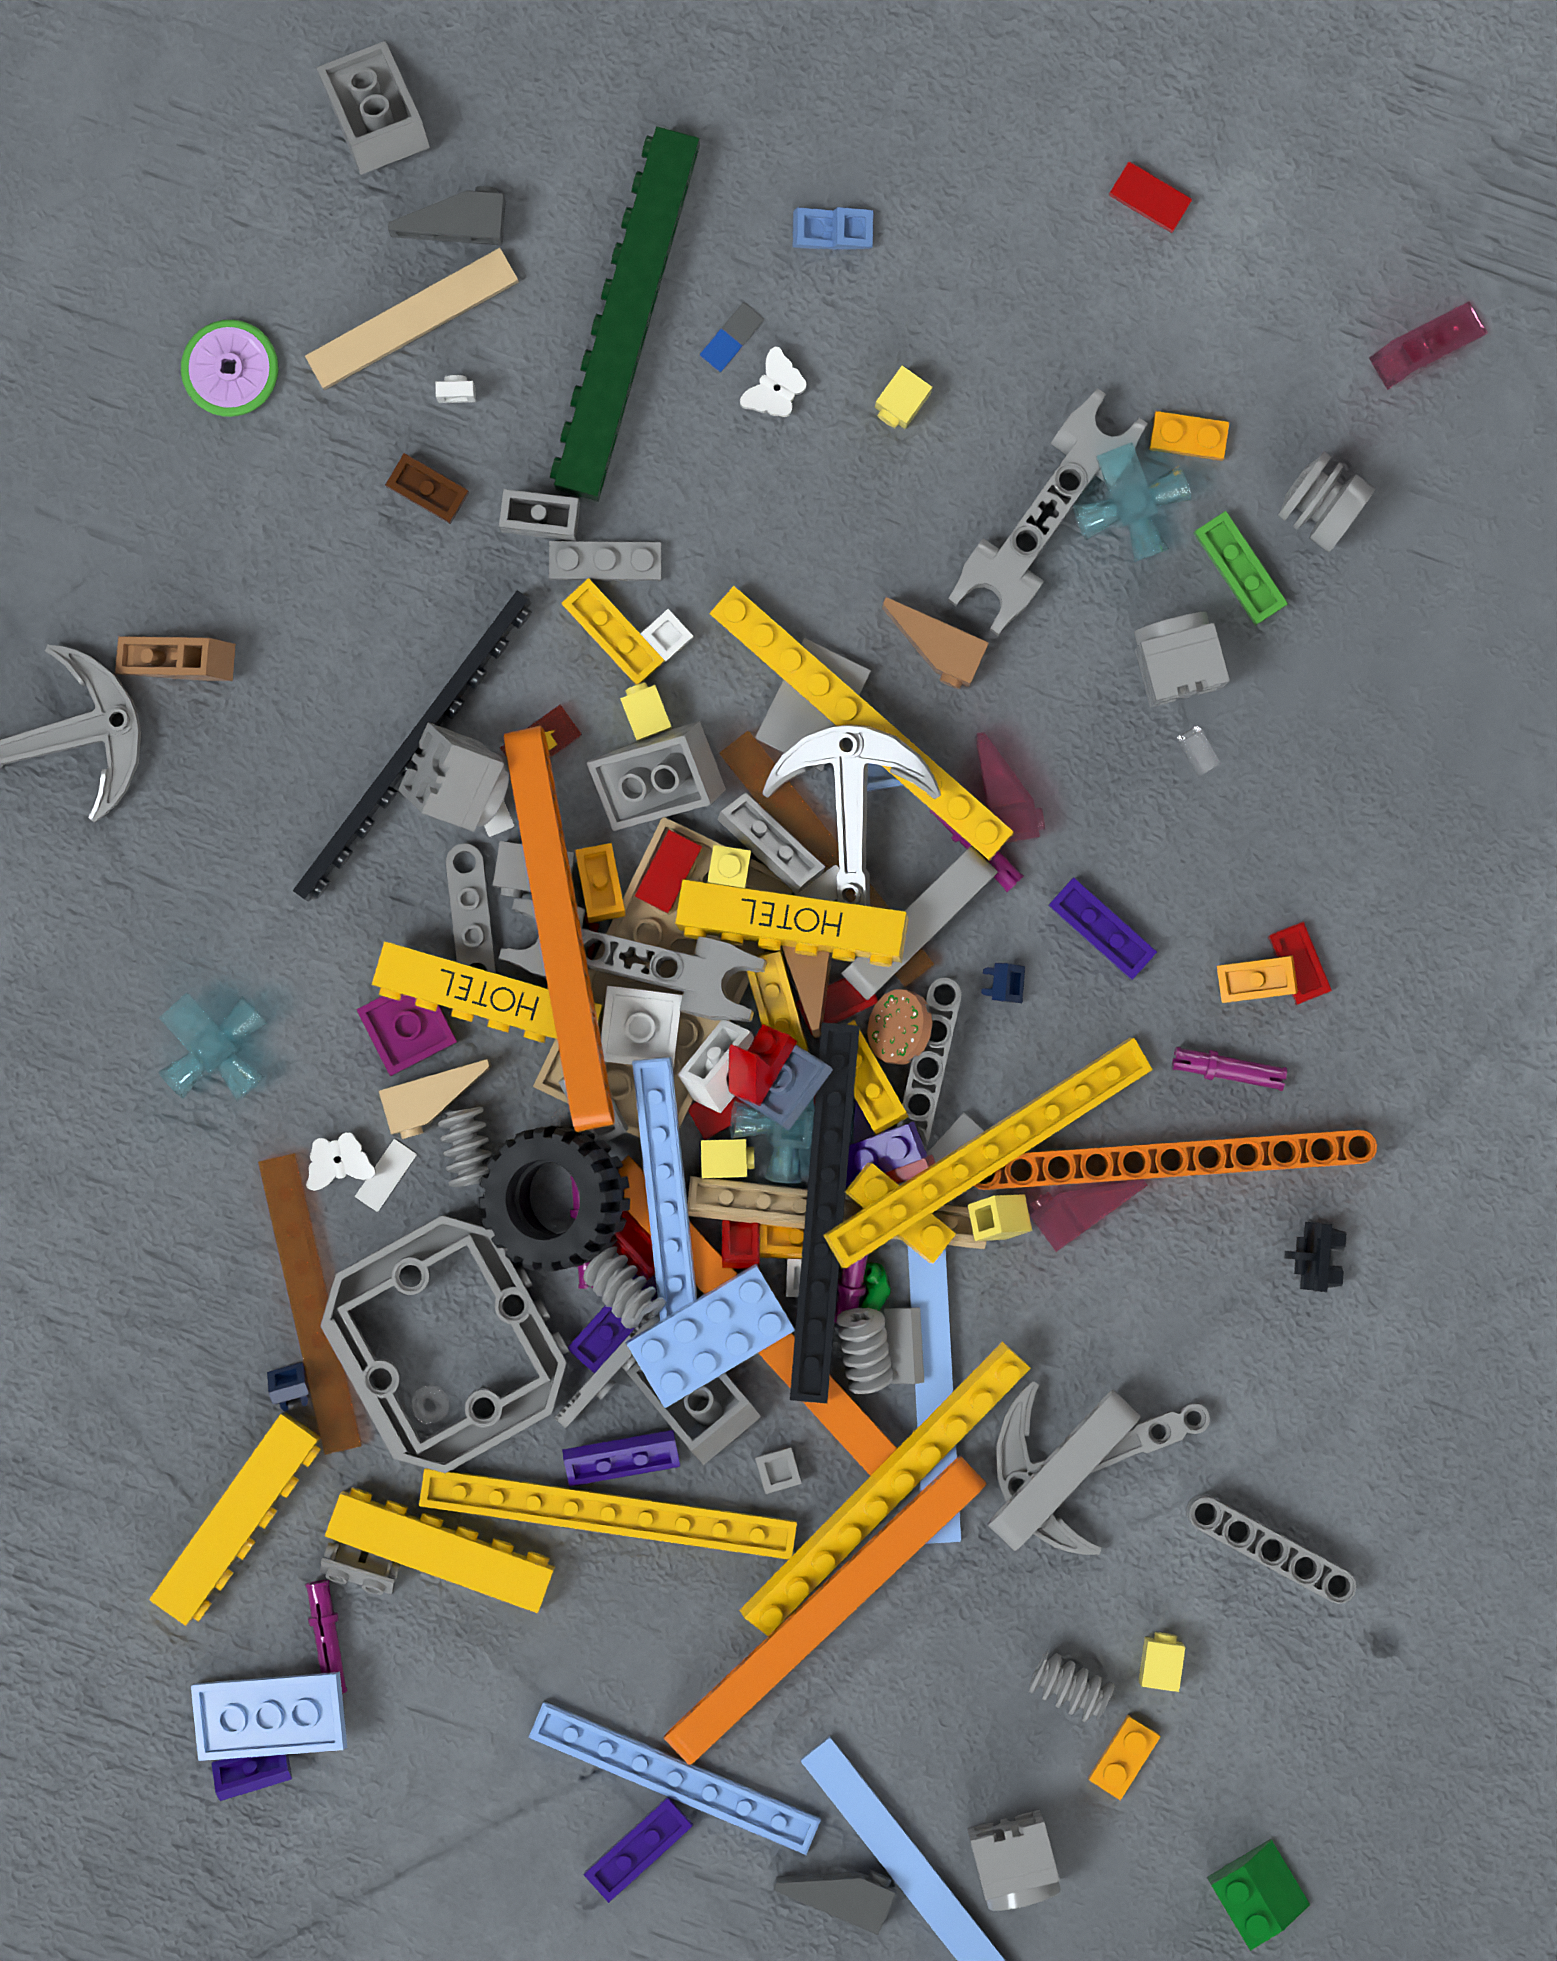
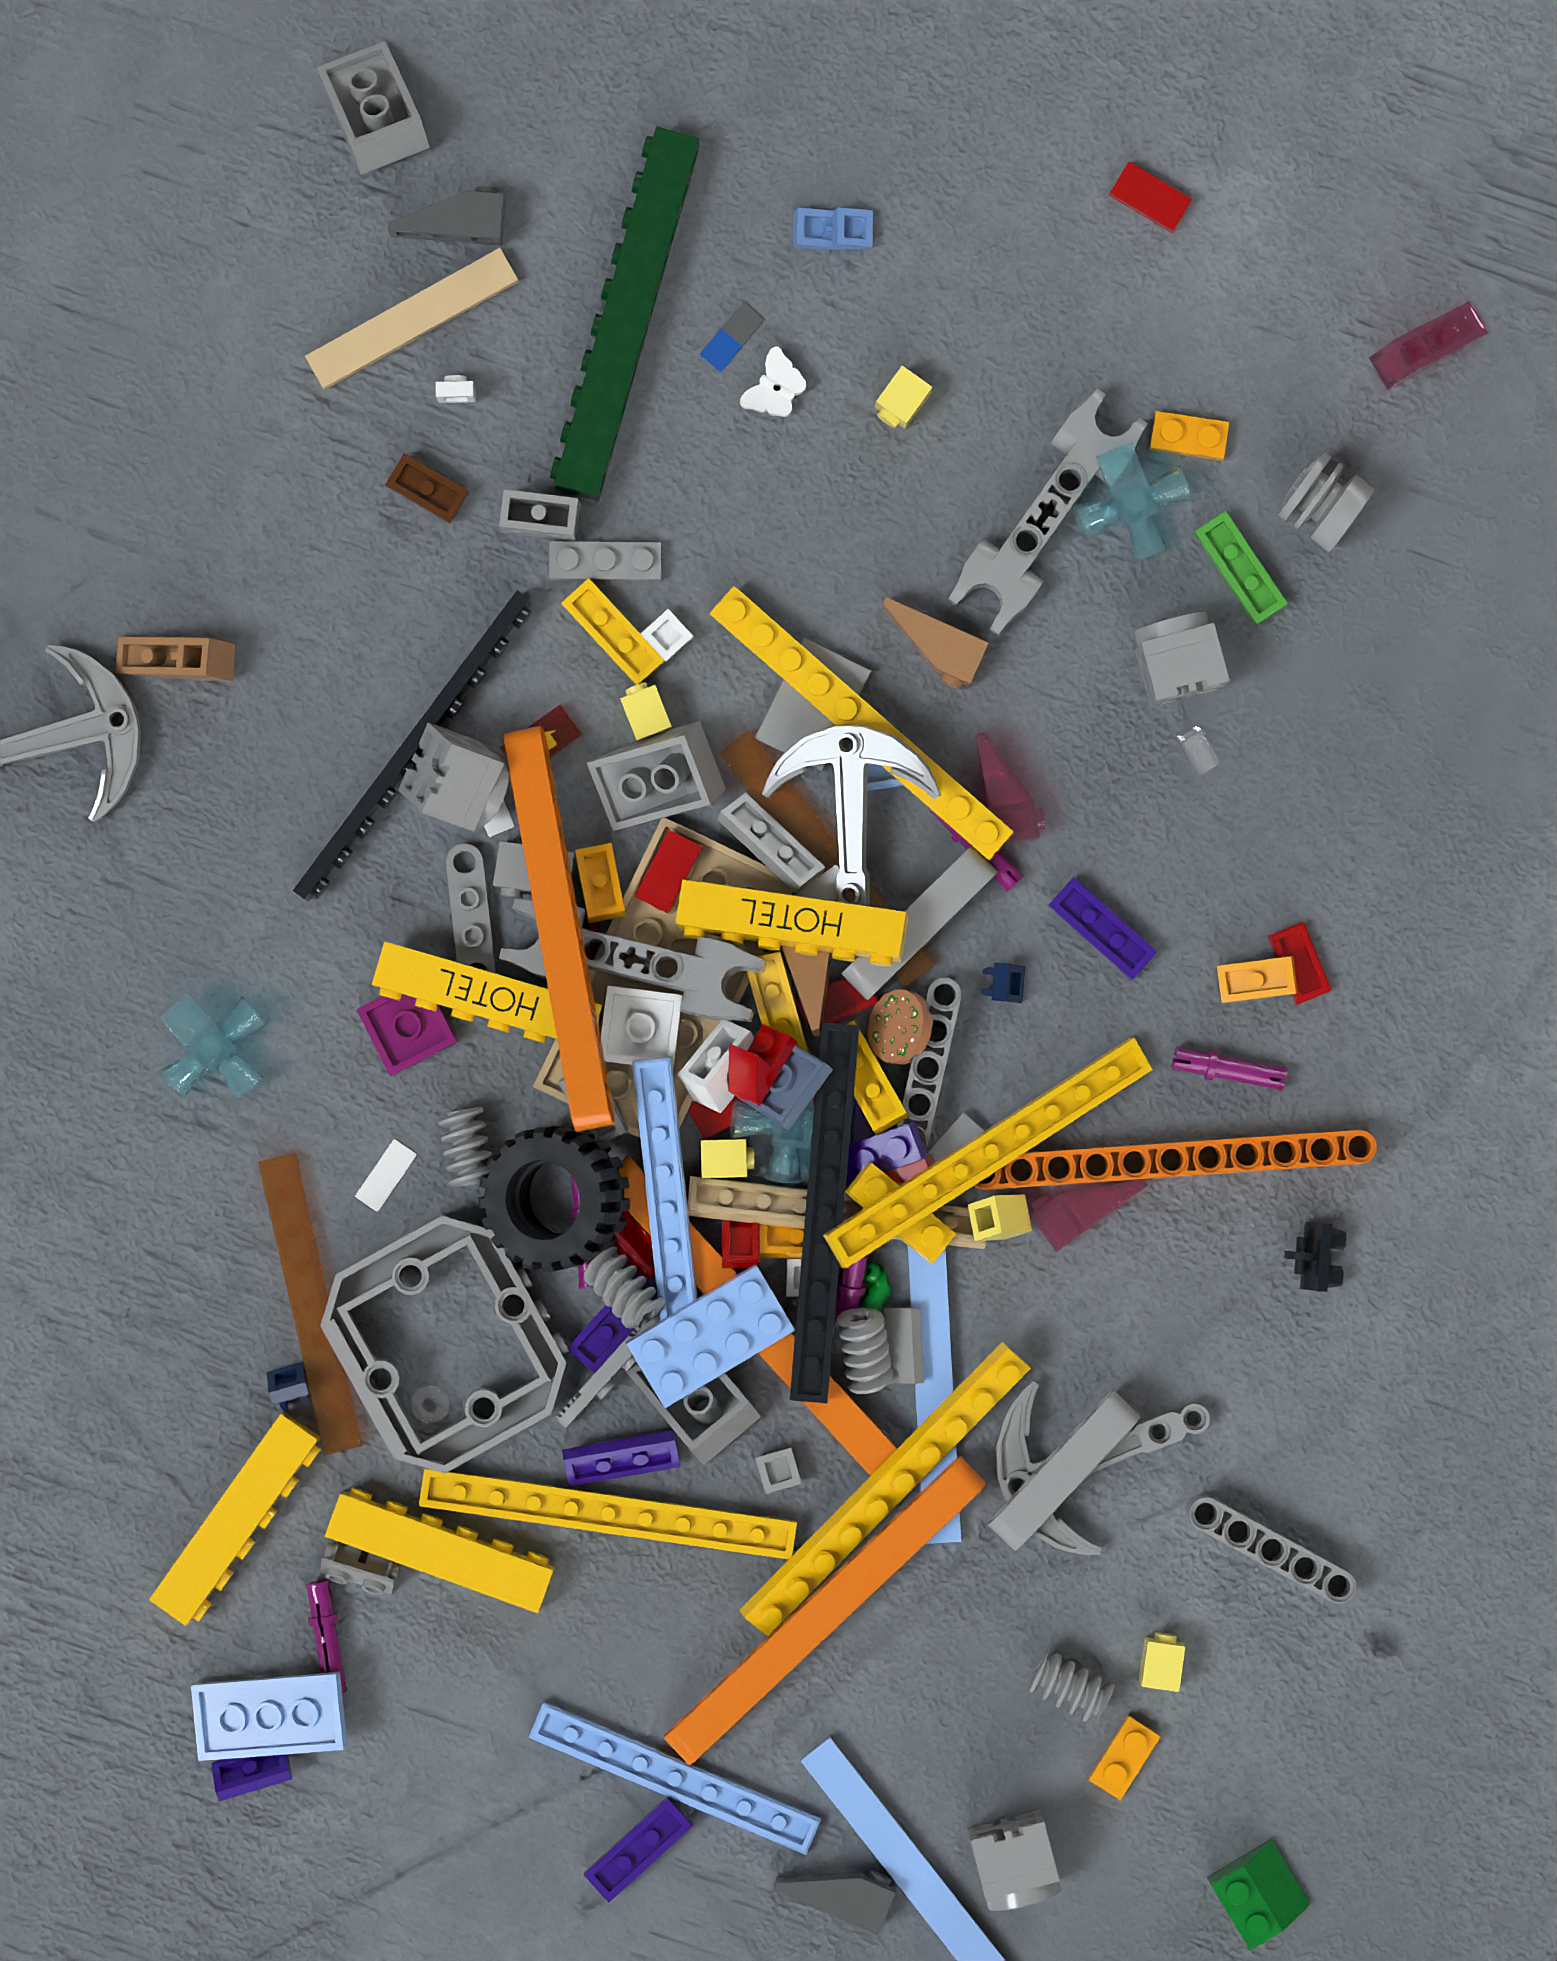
(204, 365): lavender wheel -> none
(352, 1163): white animal -> none
(424, 1099): tan slope -> none
(729, 866): light yellow brick -> none

